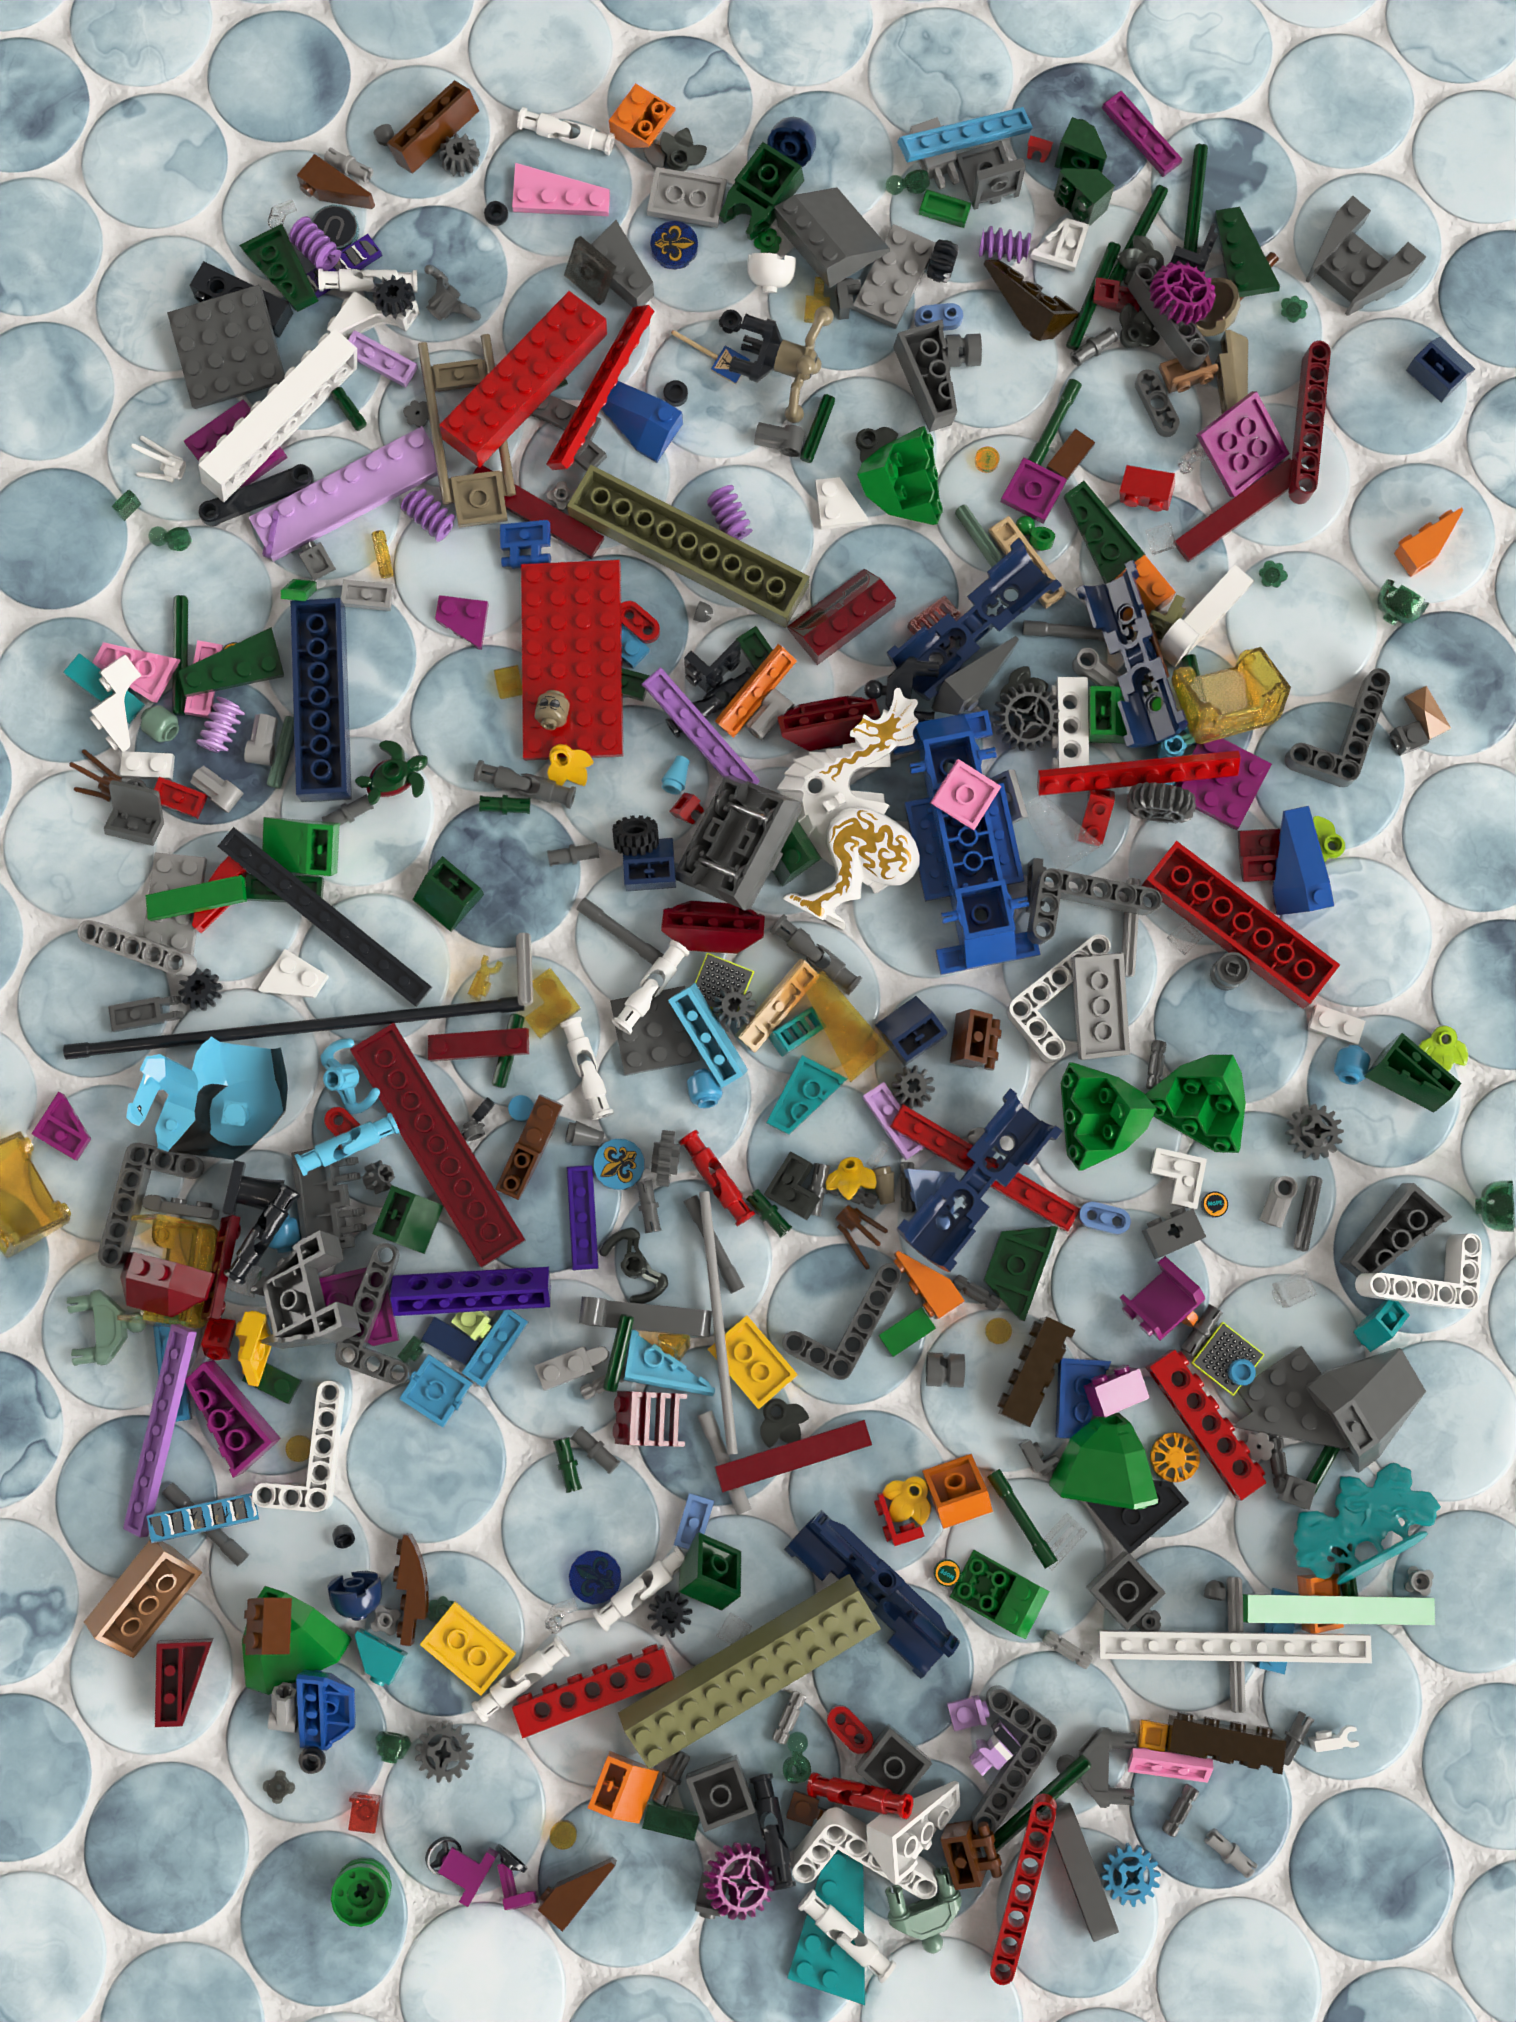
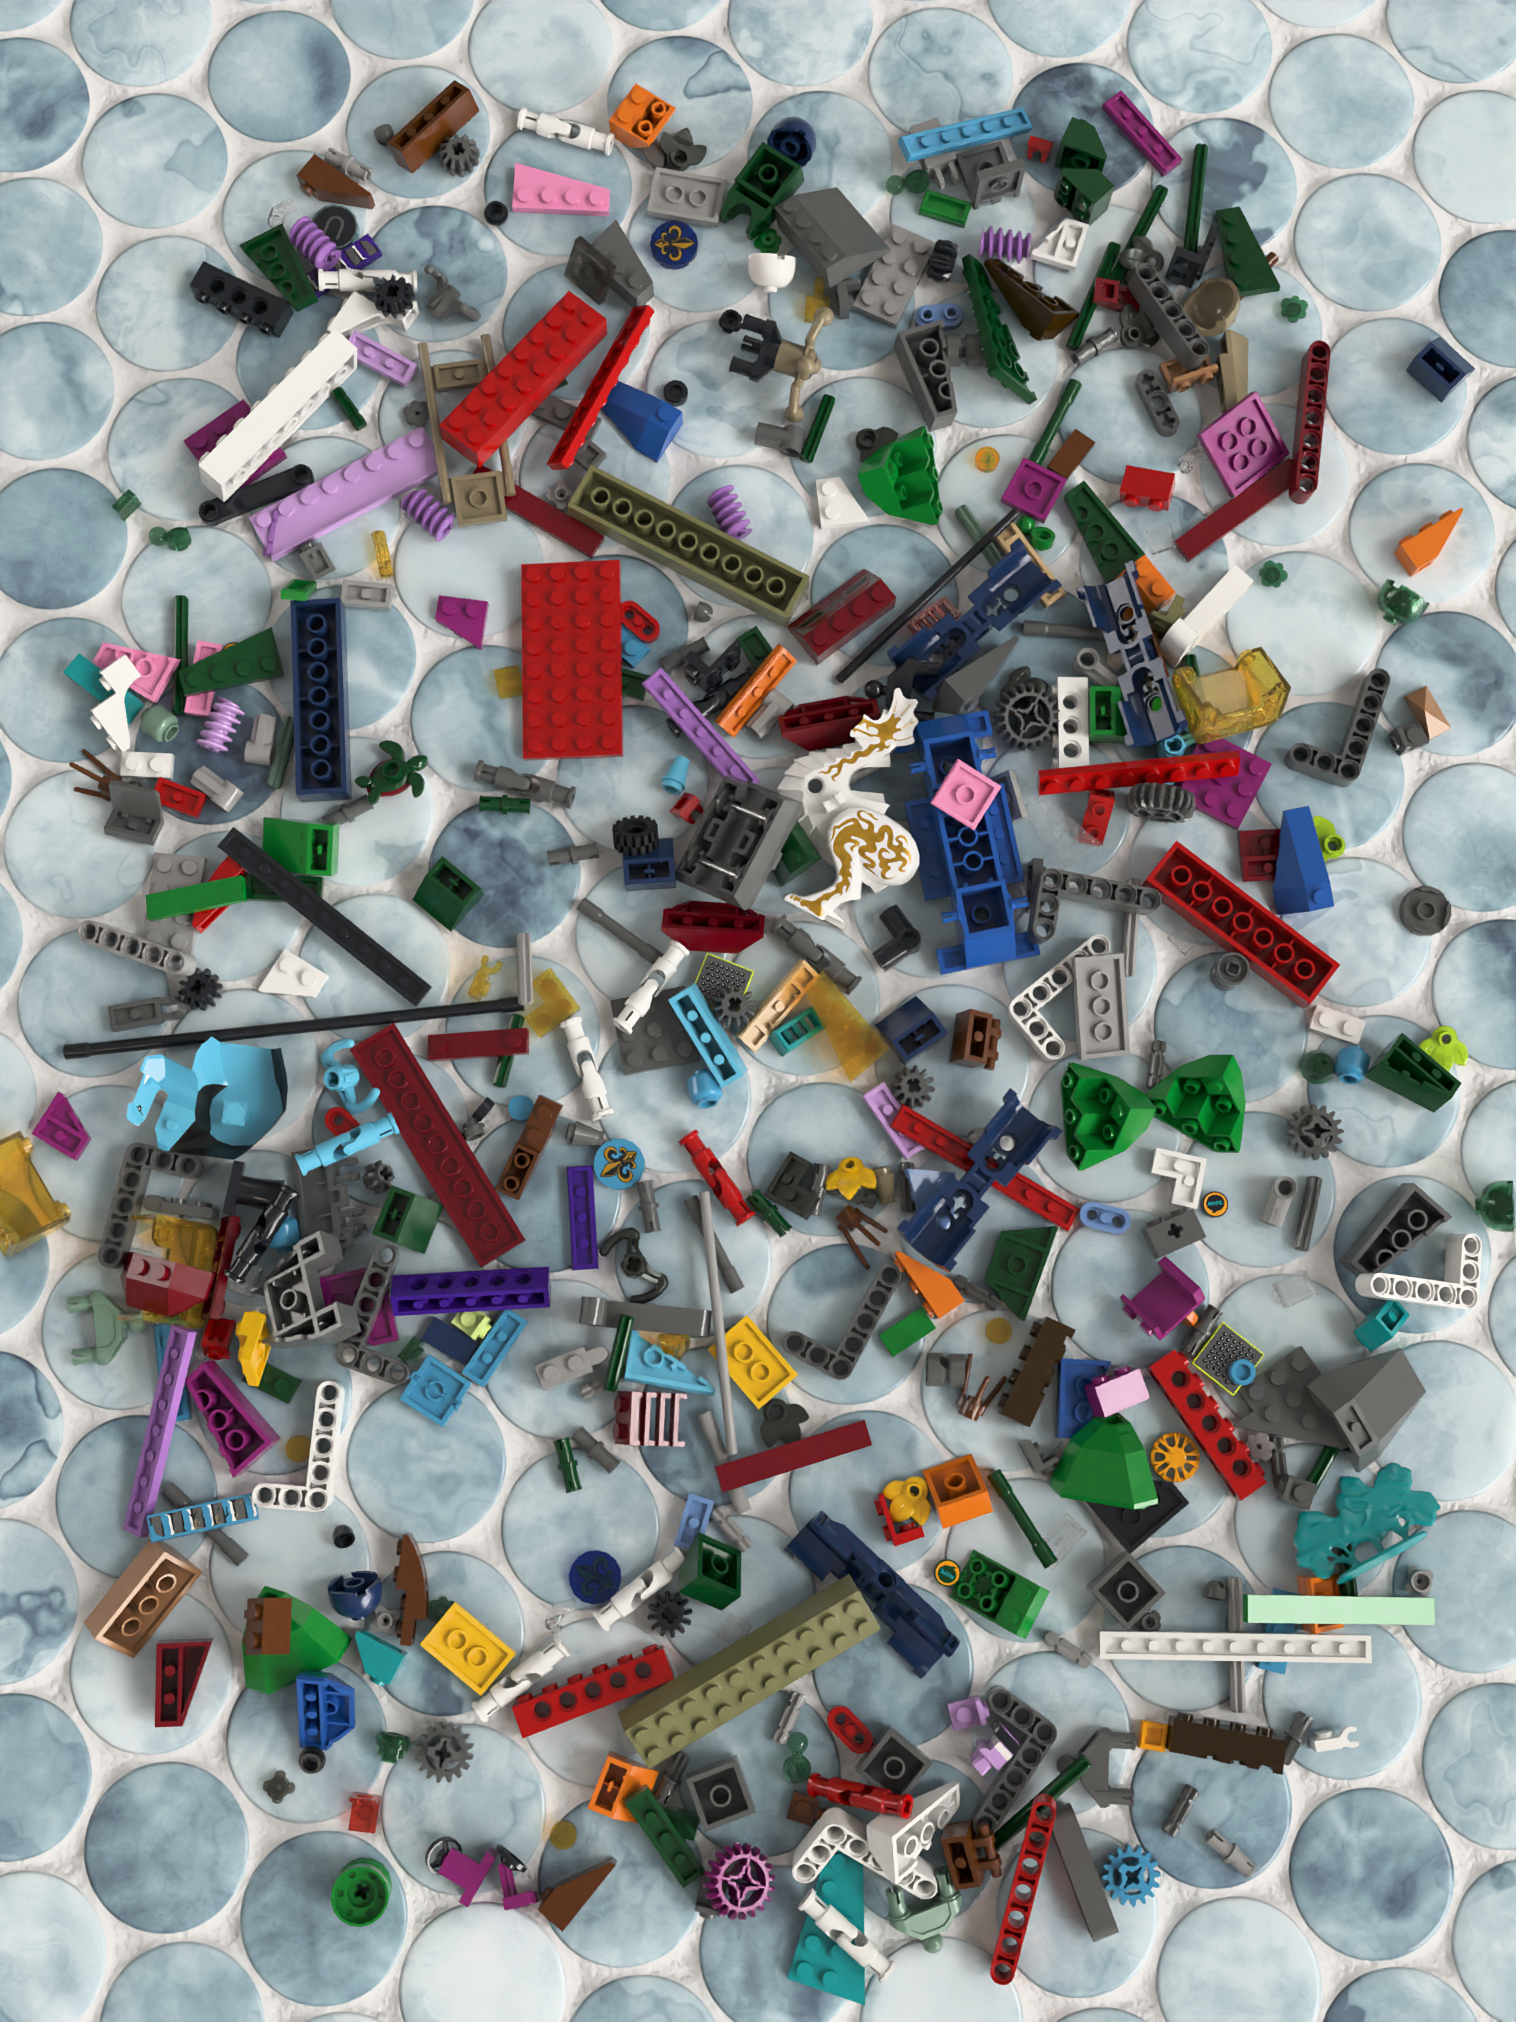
(171, 465): white plant -> none
(226, 347): dark grey plate -> none
(284, 1709): light grey piece -> none
(525, 535): blue plate -> none
(552, 709): dark tan head -> none
(571, 767): yellow plate -> none
(664, 1835): none -> dark green plate
(665, 1158): dark grey gear -> none
(677, 658): none -> dark grey pin
(722, 361): piece -> none
(731, 1529): none -> light grey axle
(776, 1849): black piece -> none
(803, 1094): teal wing -> none
(899, 928): none -> black piece
(927, 596): none -> black piece
(973, 1406): none -> reddish brown plant
(996, 338): none -> dark green wing
(1170, 1765): bright pink plate -> none
(1182, 293): magenta gear -> none
(1317, 1067): none -> clear green cone
(1357, 268): dark grey wedge -> none
(1425, 911): none -> dark grey tile

